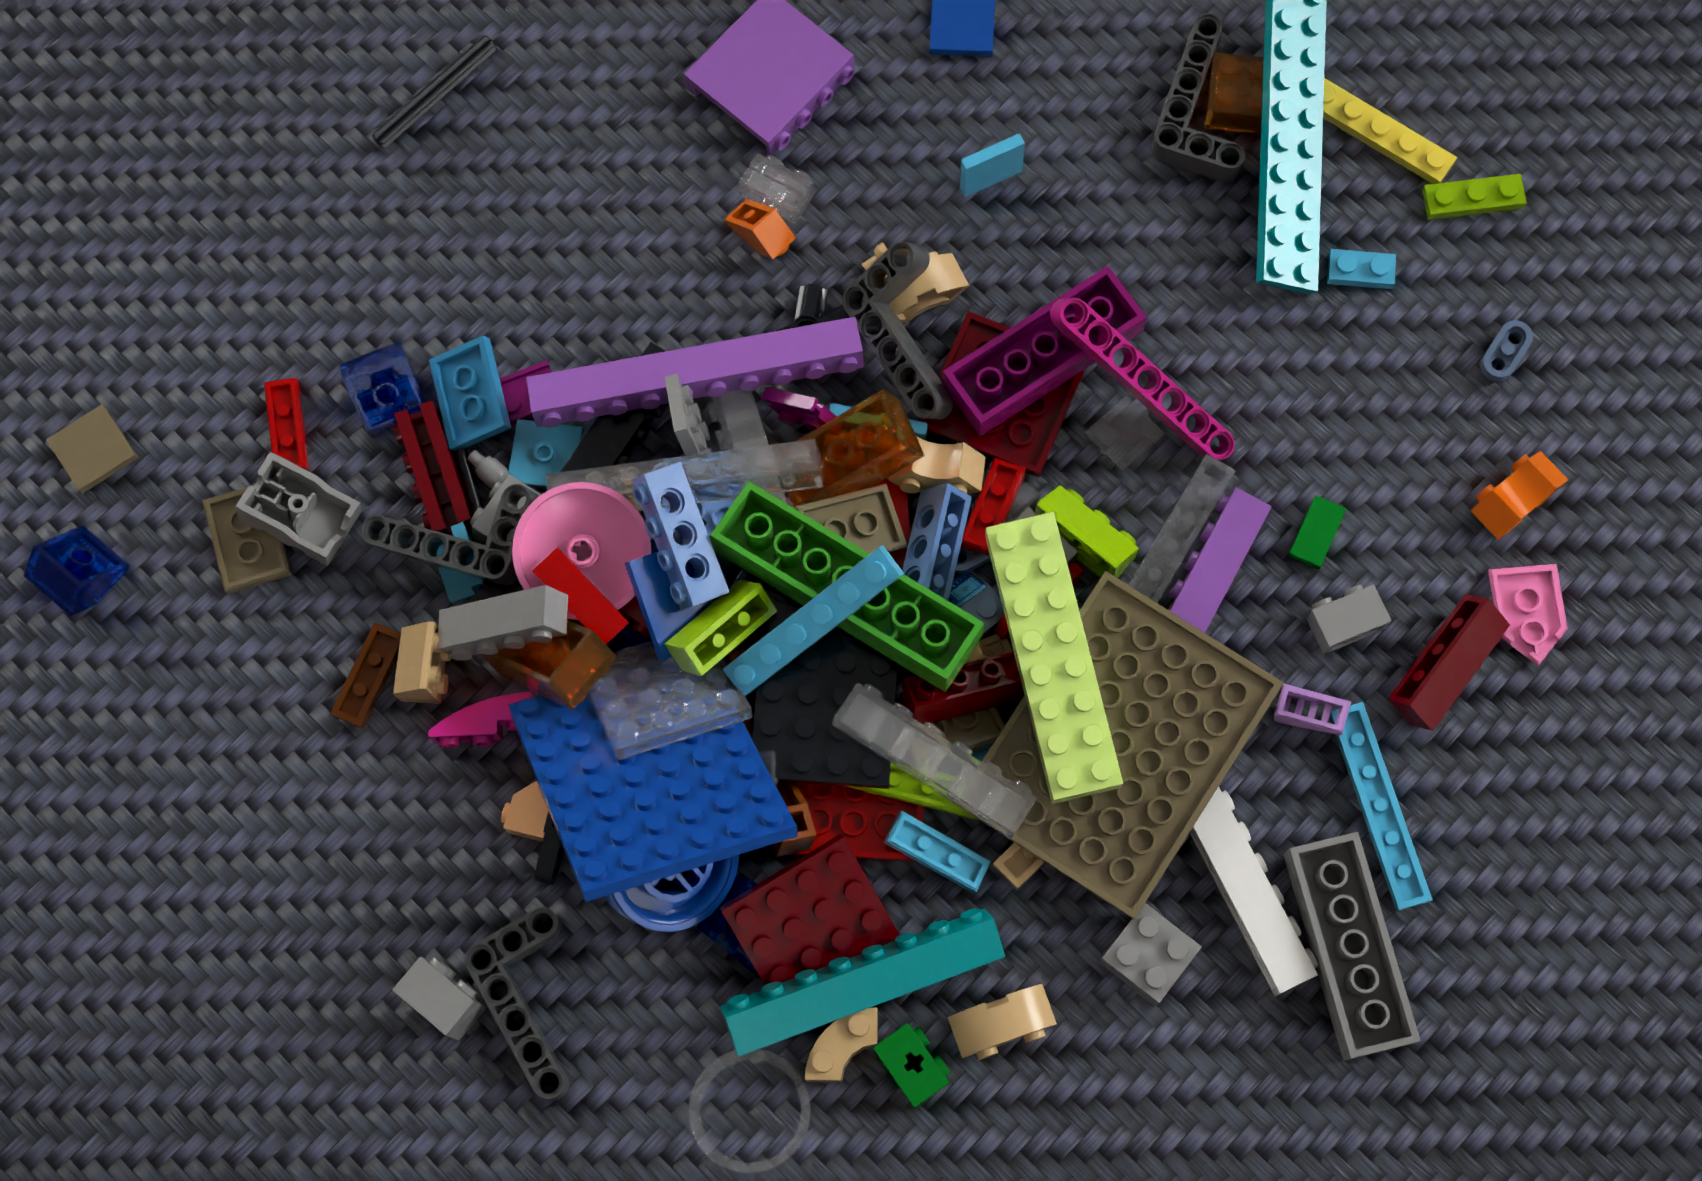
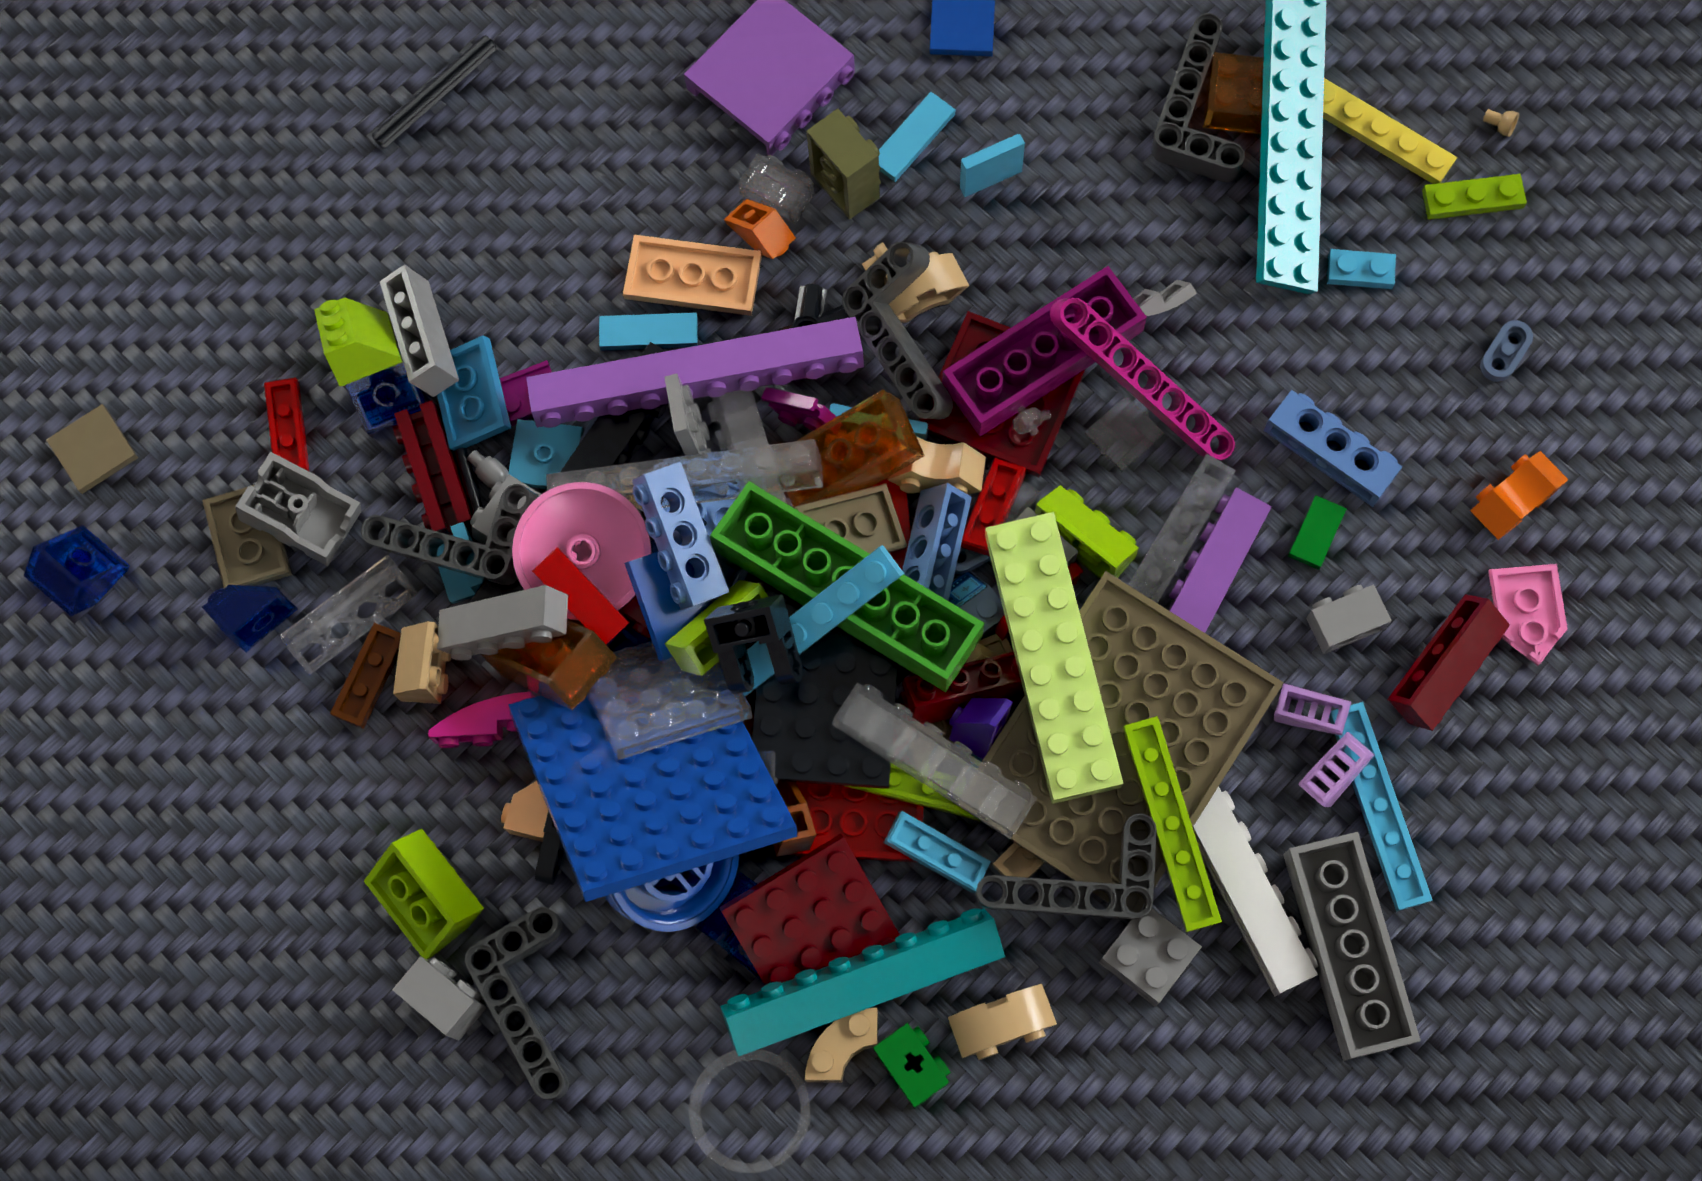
(248, 612): none -> clear blue slope
(342, 604): none -> clear fence
(356, 339): none -> lime slope
(419, 331): none -> light grey brick
(423, 893): none -> lime slope
(637, 331): none -> medium azure tile
(692, 275): none -> light nougat plate
(748, 622): none -> black brick
(844, 163): none -> olive brick
(914, 135): none -> medium azure tile
(980, 723): none -> dark purple slope
(1029, 420): none -> clear piece
(1082, 890): none -> dark grey beam
(1172, 296): none -> light grey slope
(1172, 823): none -> lime plate
(1327, 761): none -> lavender slope
(1338, 465): none -> medium blue brick
(1506, 122): none -> tan piece

